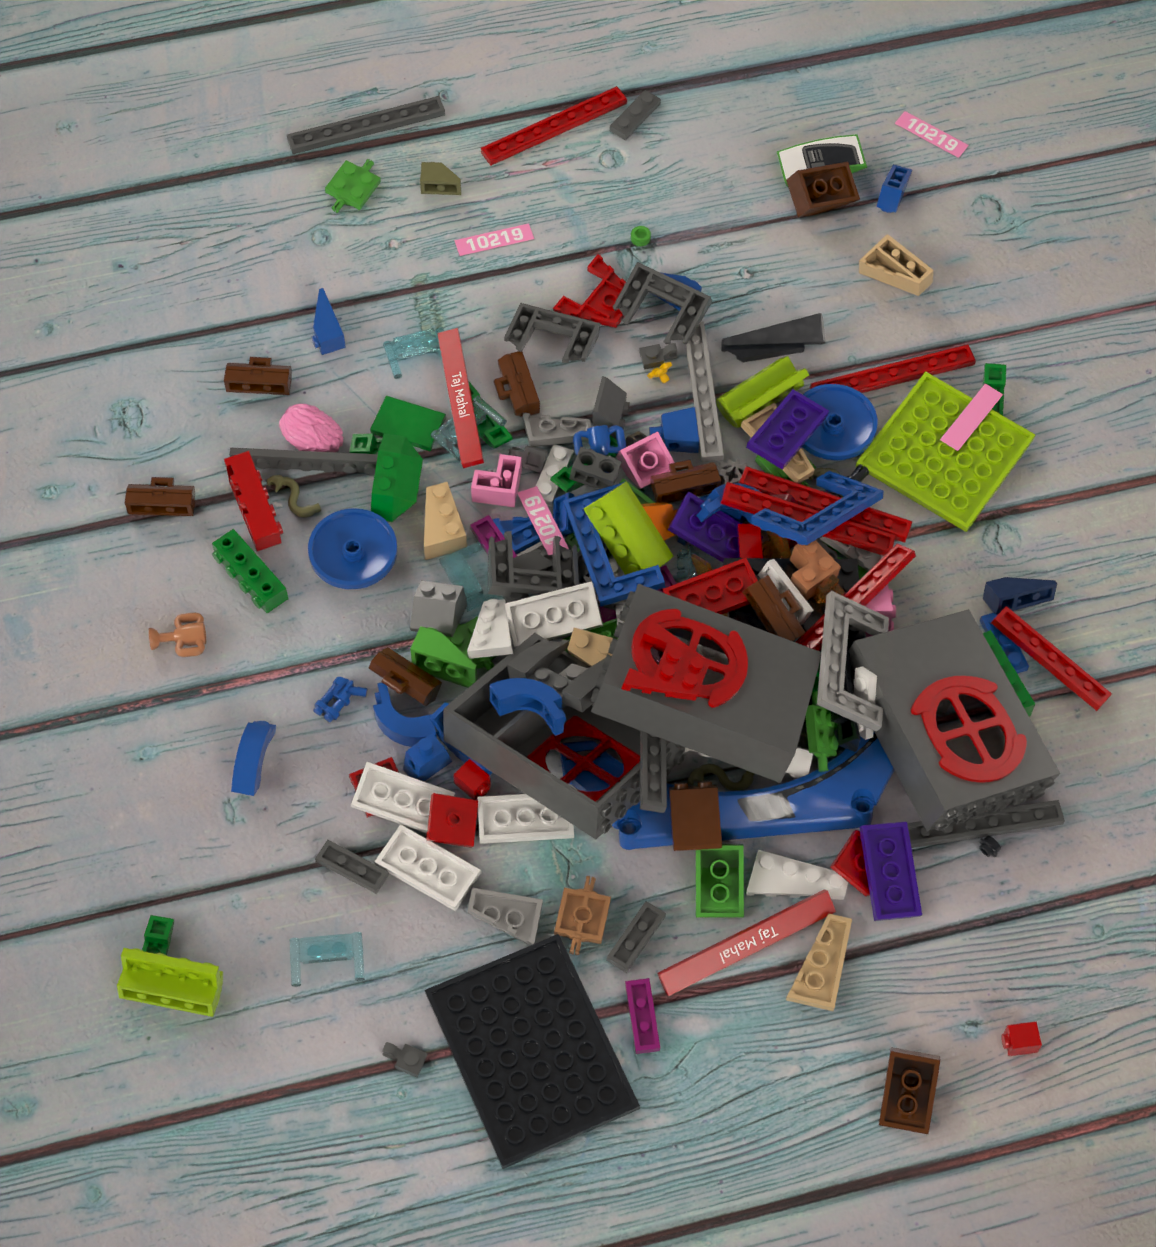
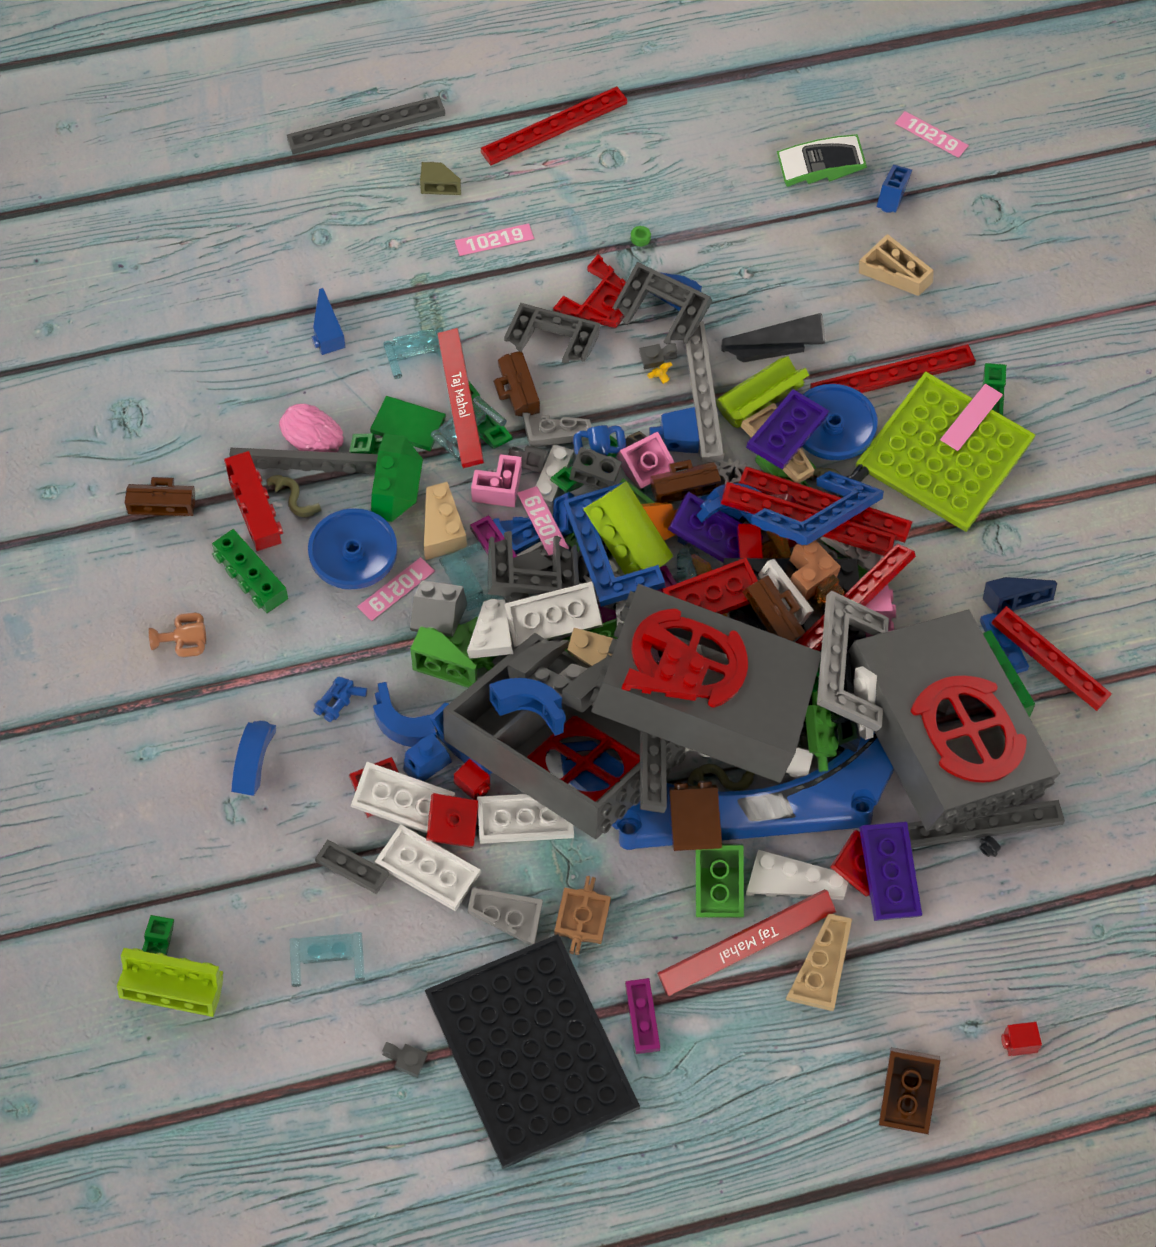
(258, 377): reddish brown piece -> none
(352, 185): bright green plate -> none
(396, 589): none -> bright pink sticker
(405, 676): reddish brown piece -> none
(610, 405): dark grey slope -> none
(635, 114): dark grey plate -> none
(636, 937): dark grey plate -> none
(822, 188): reddish brown slope -> none

